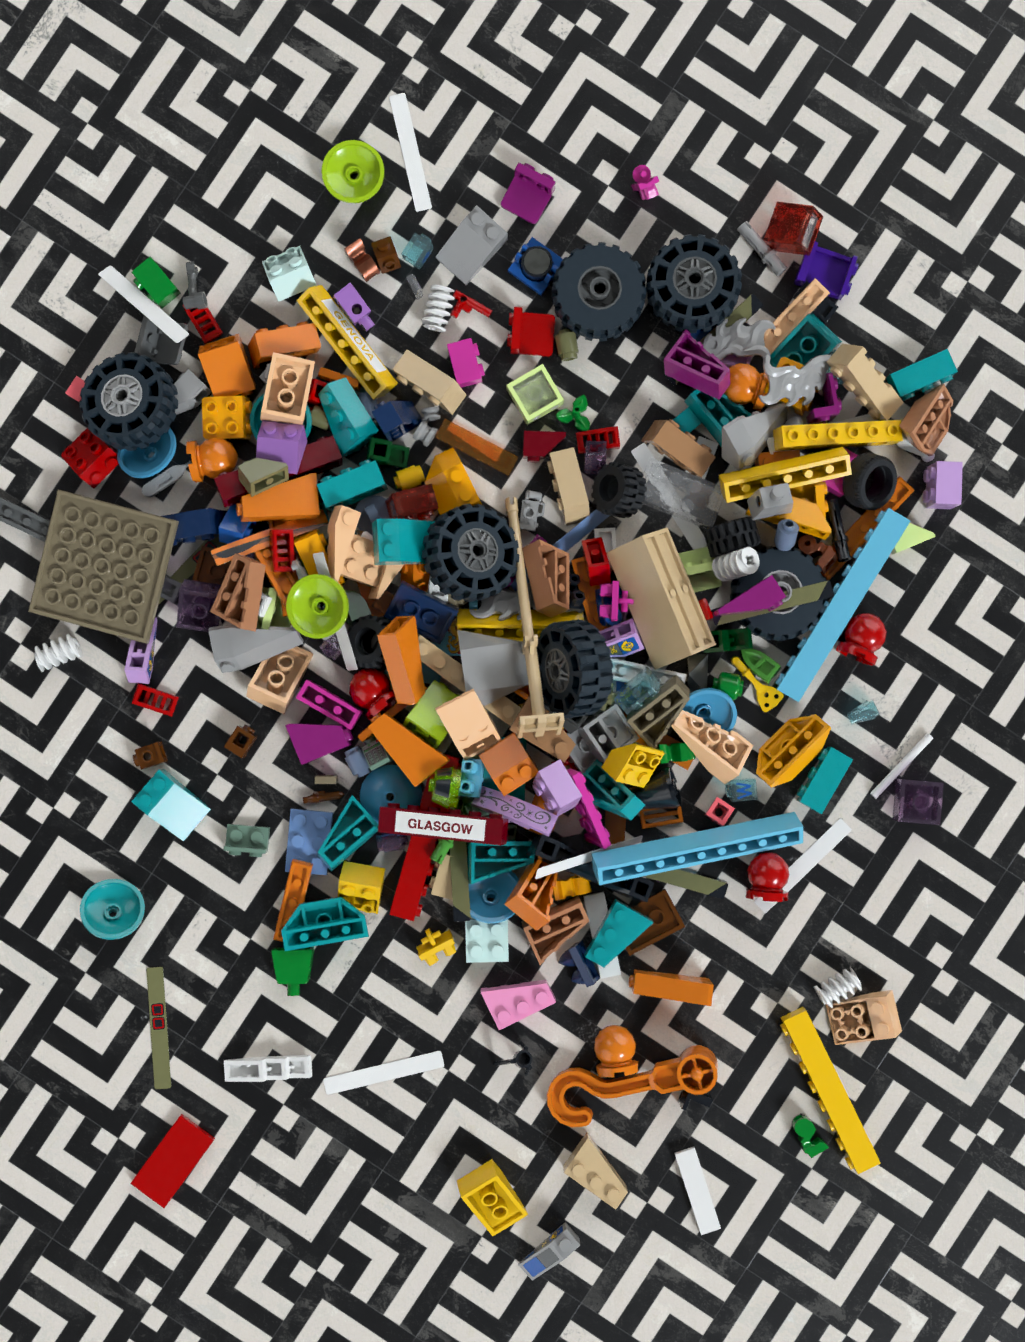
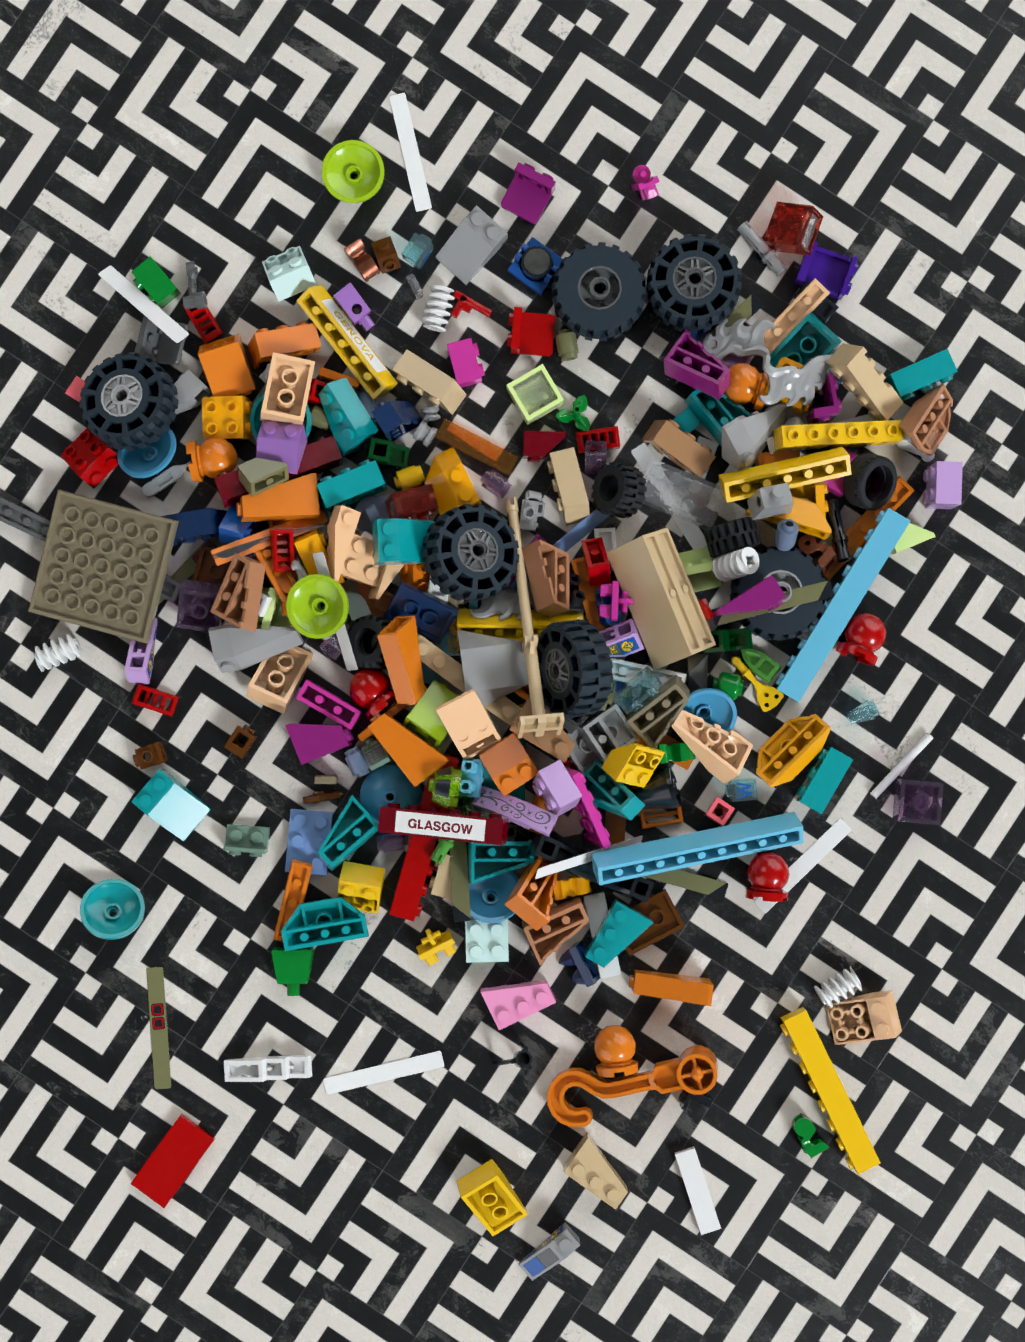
(495, 483): none -> clear purple brick

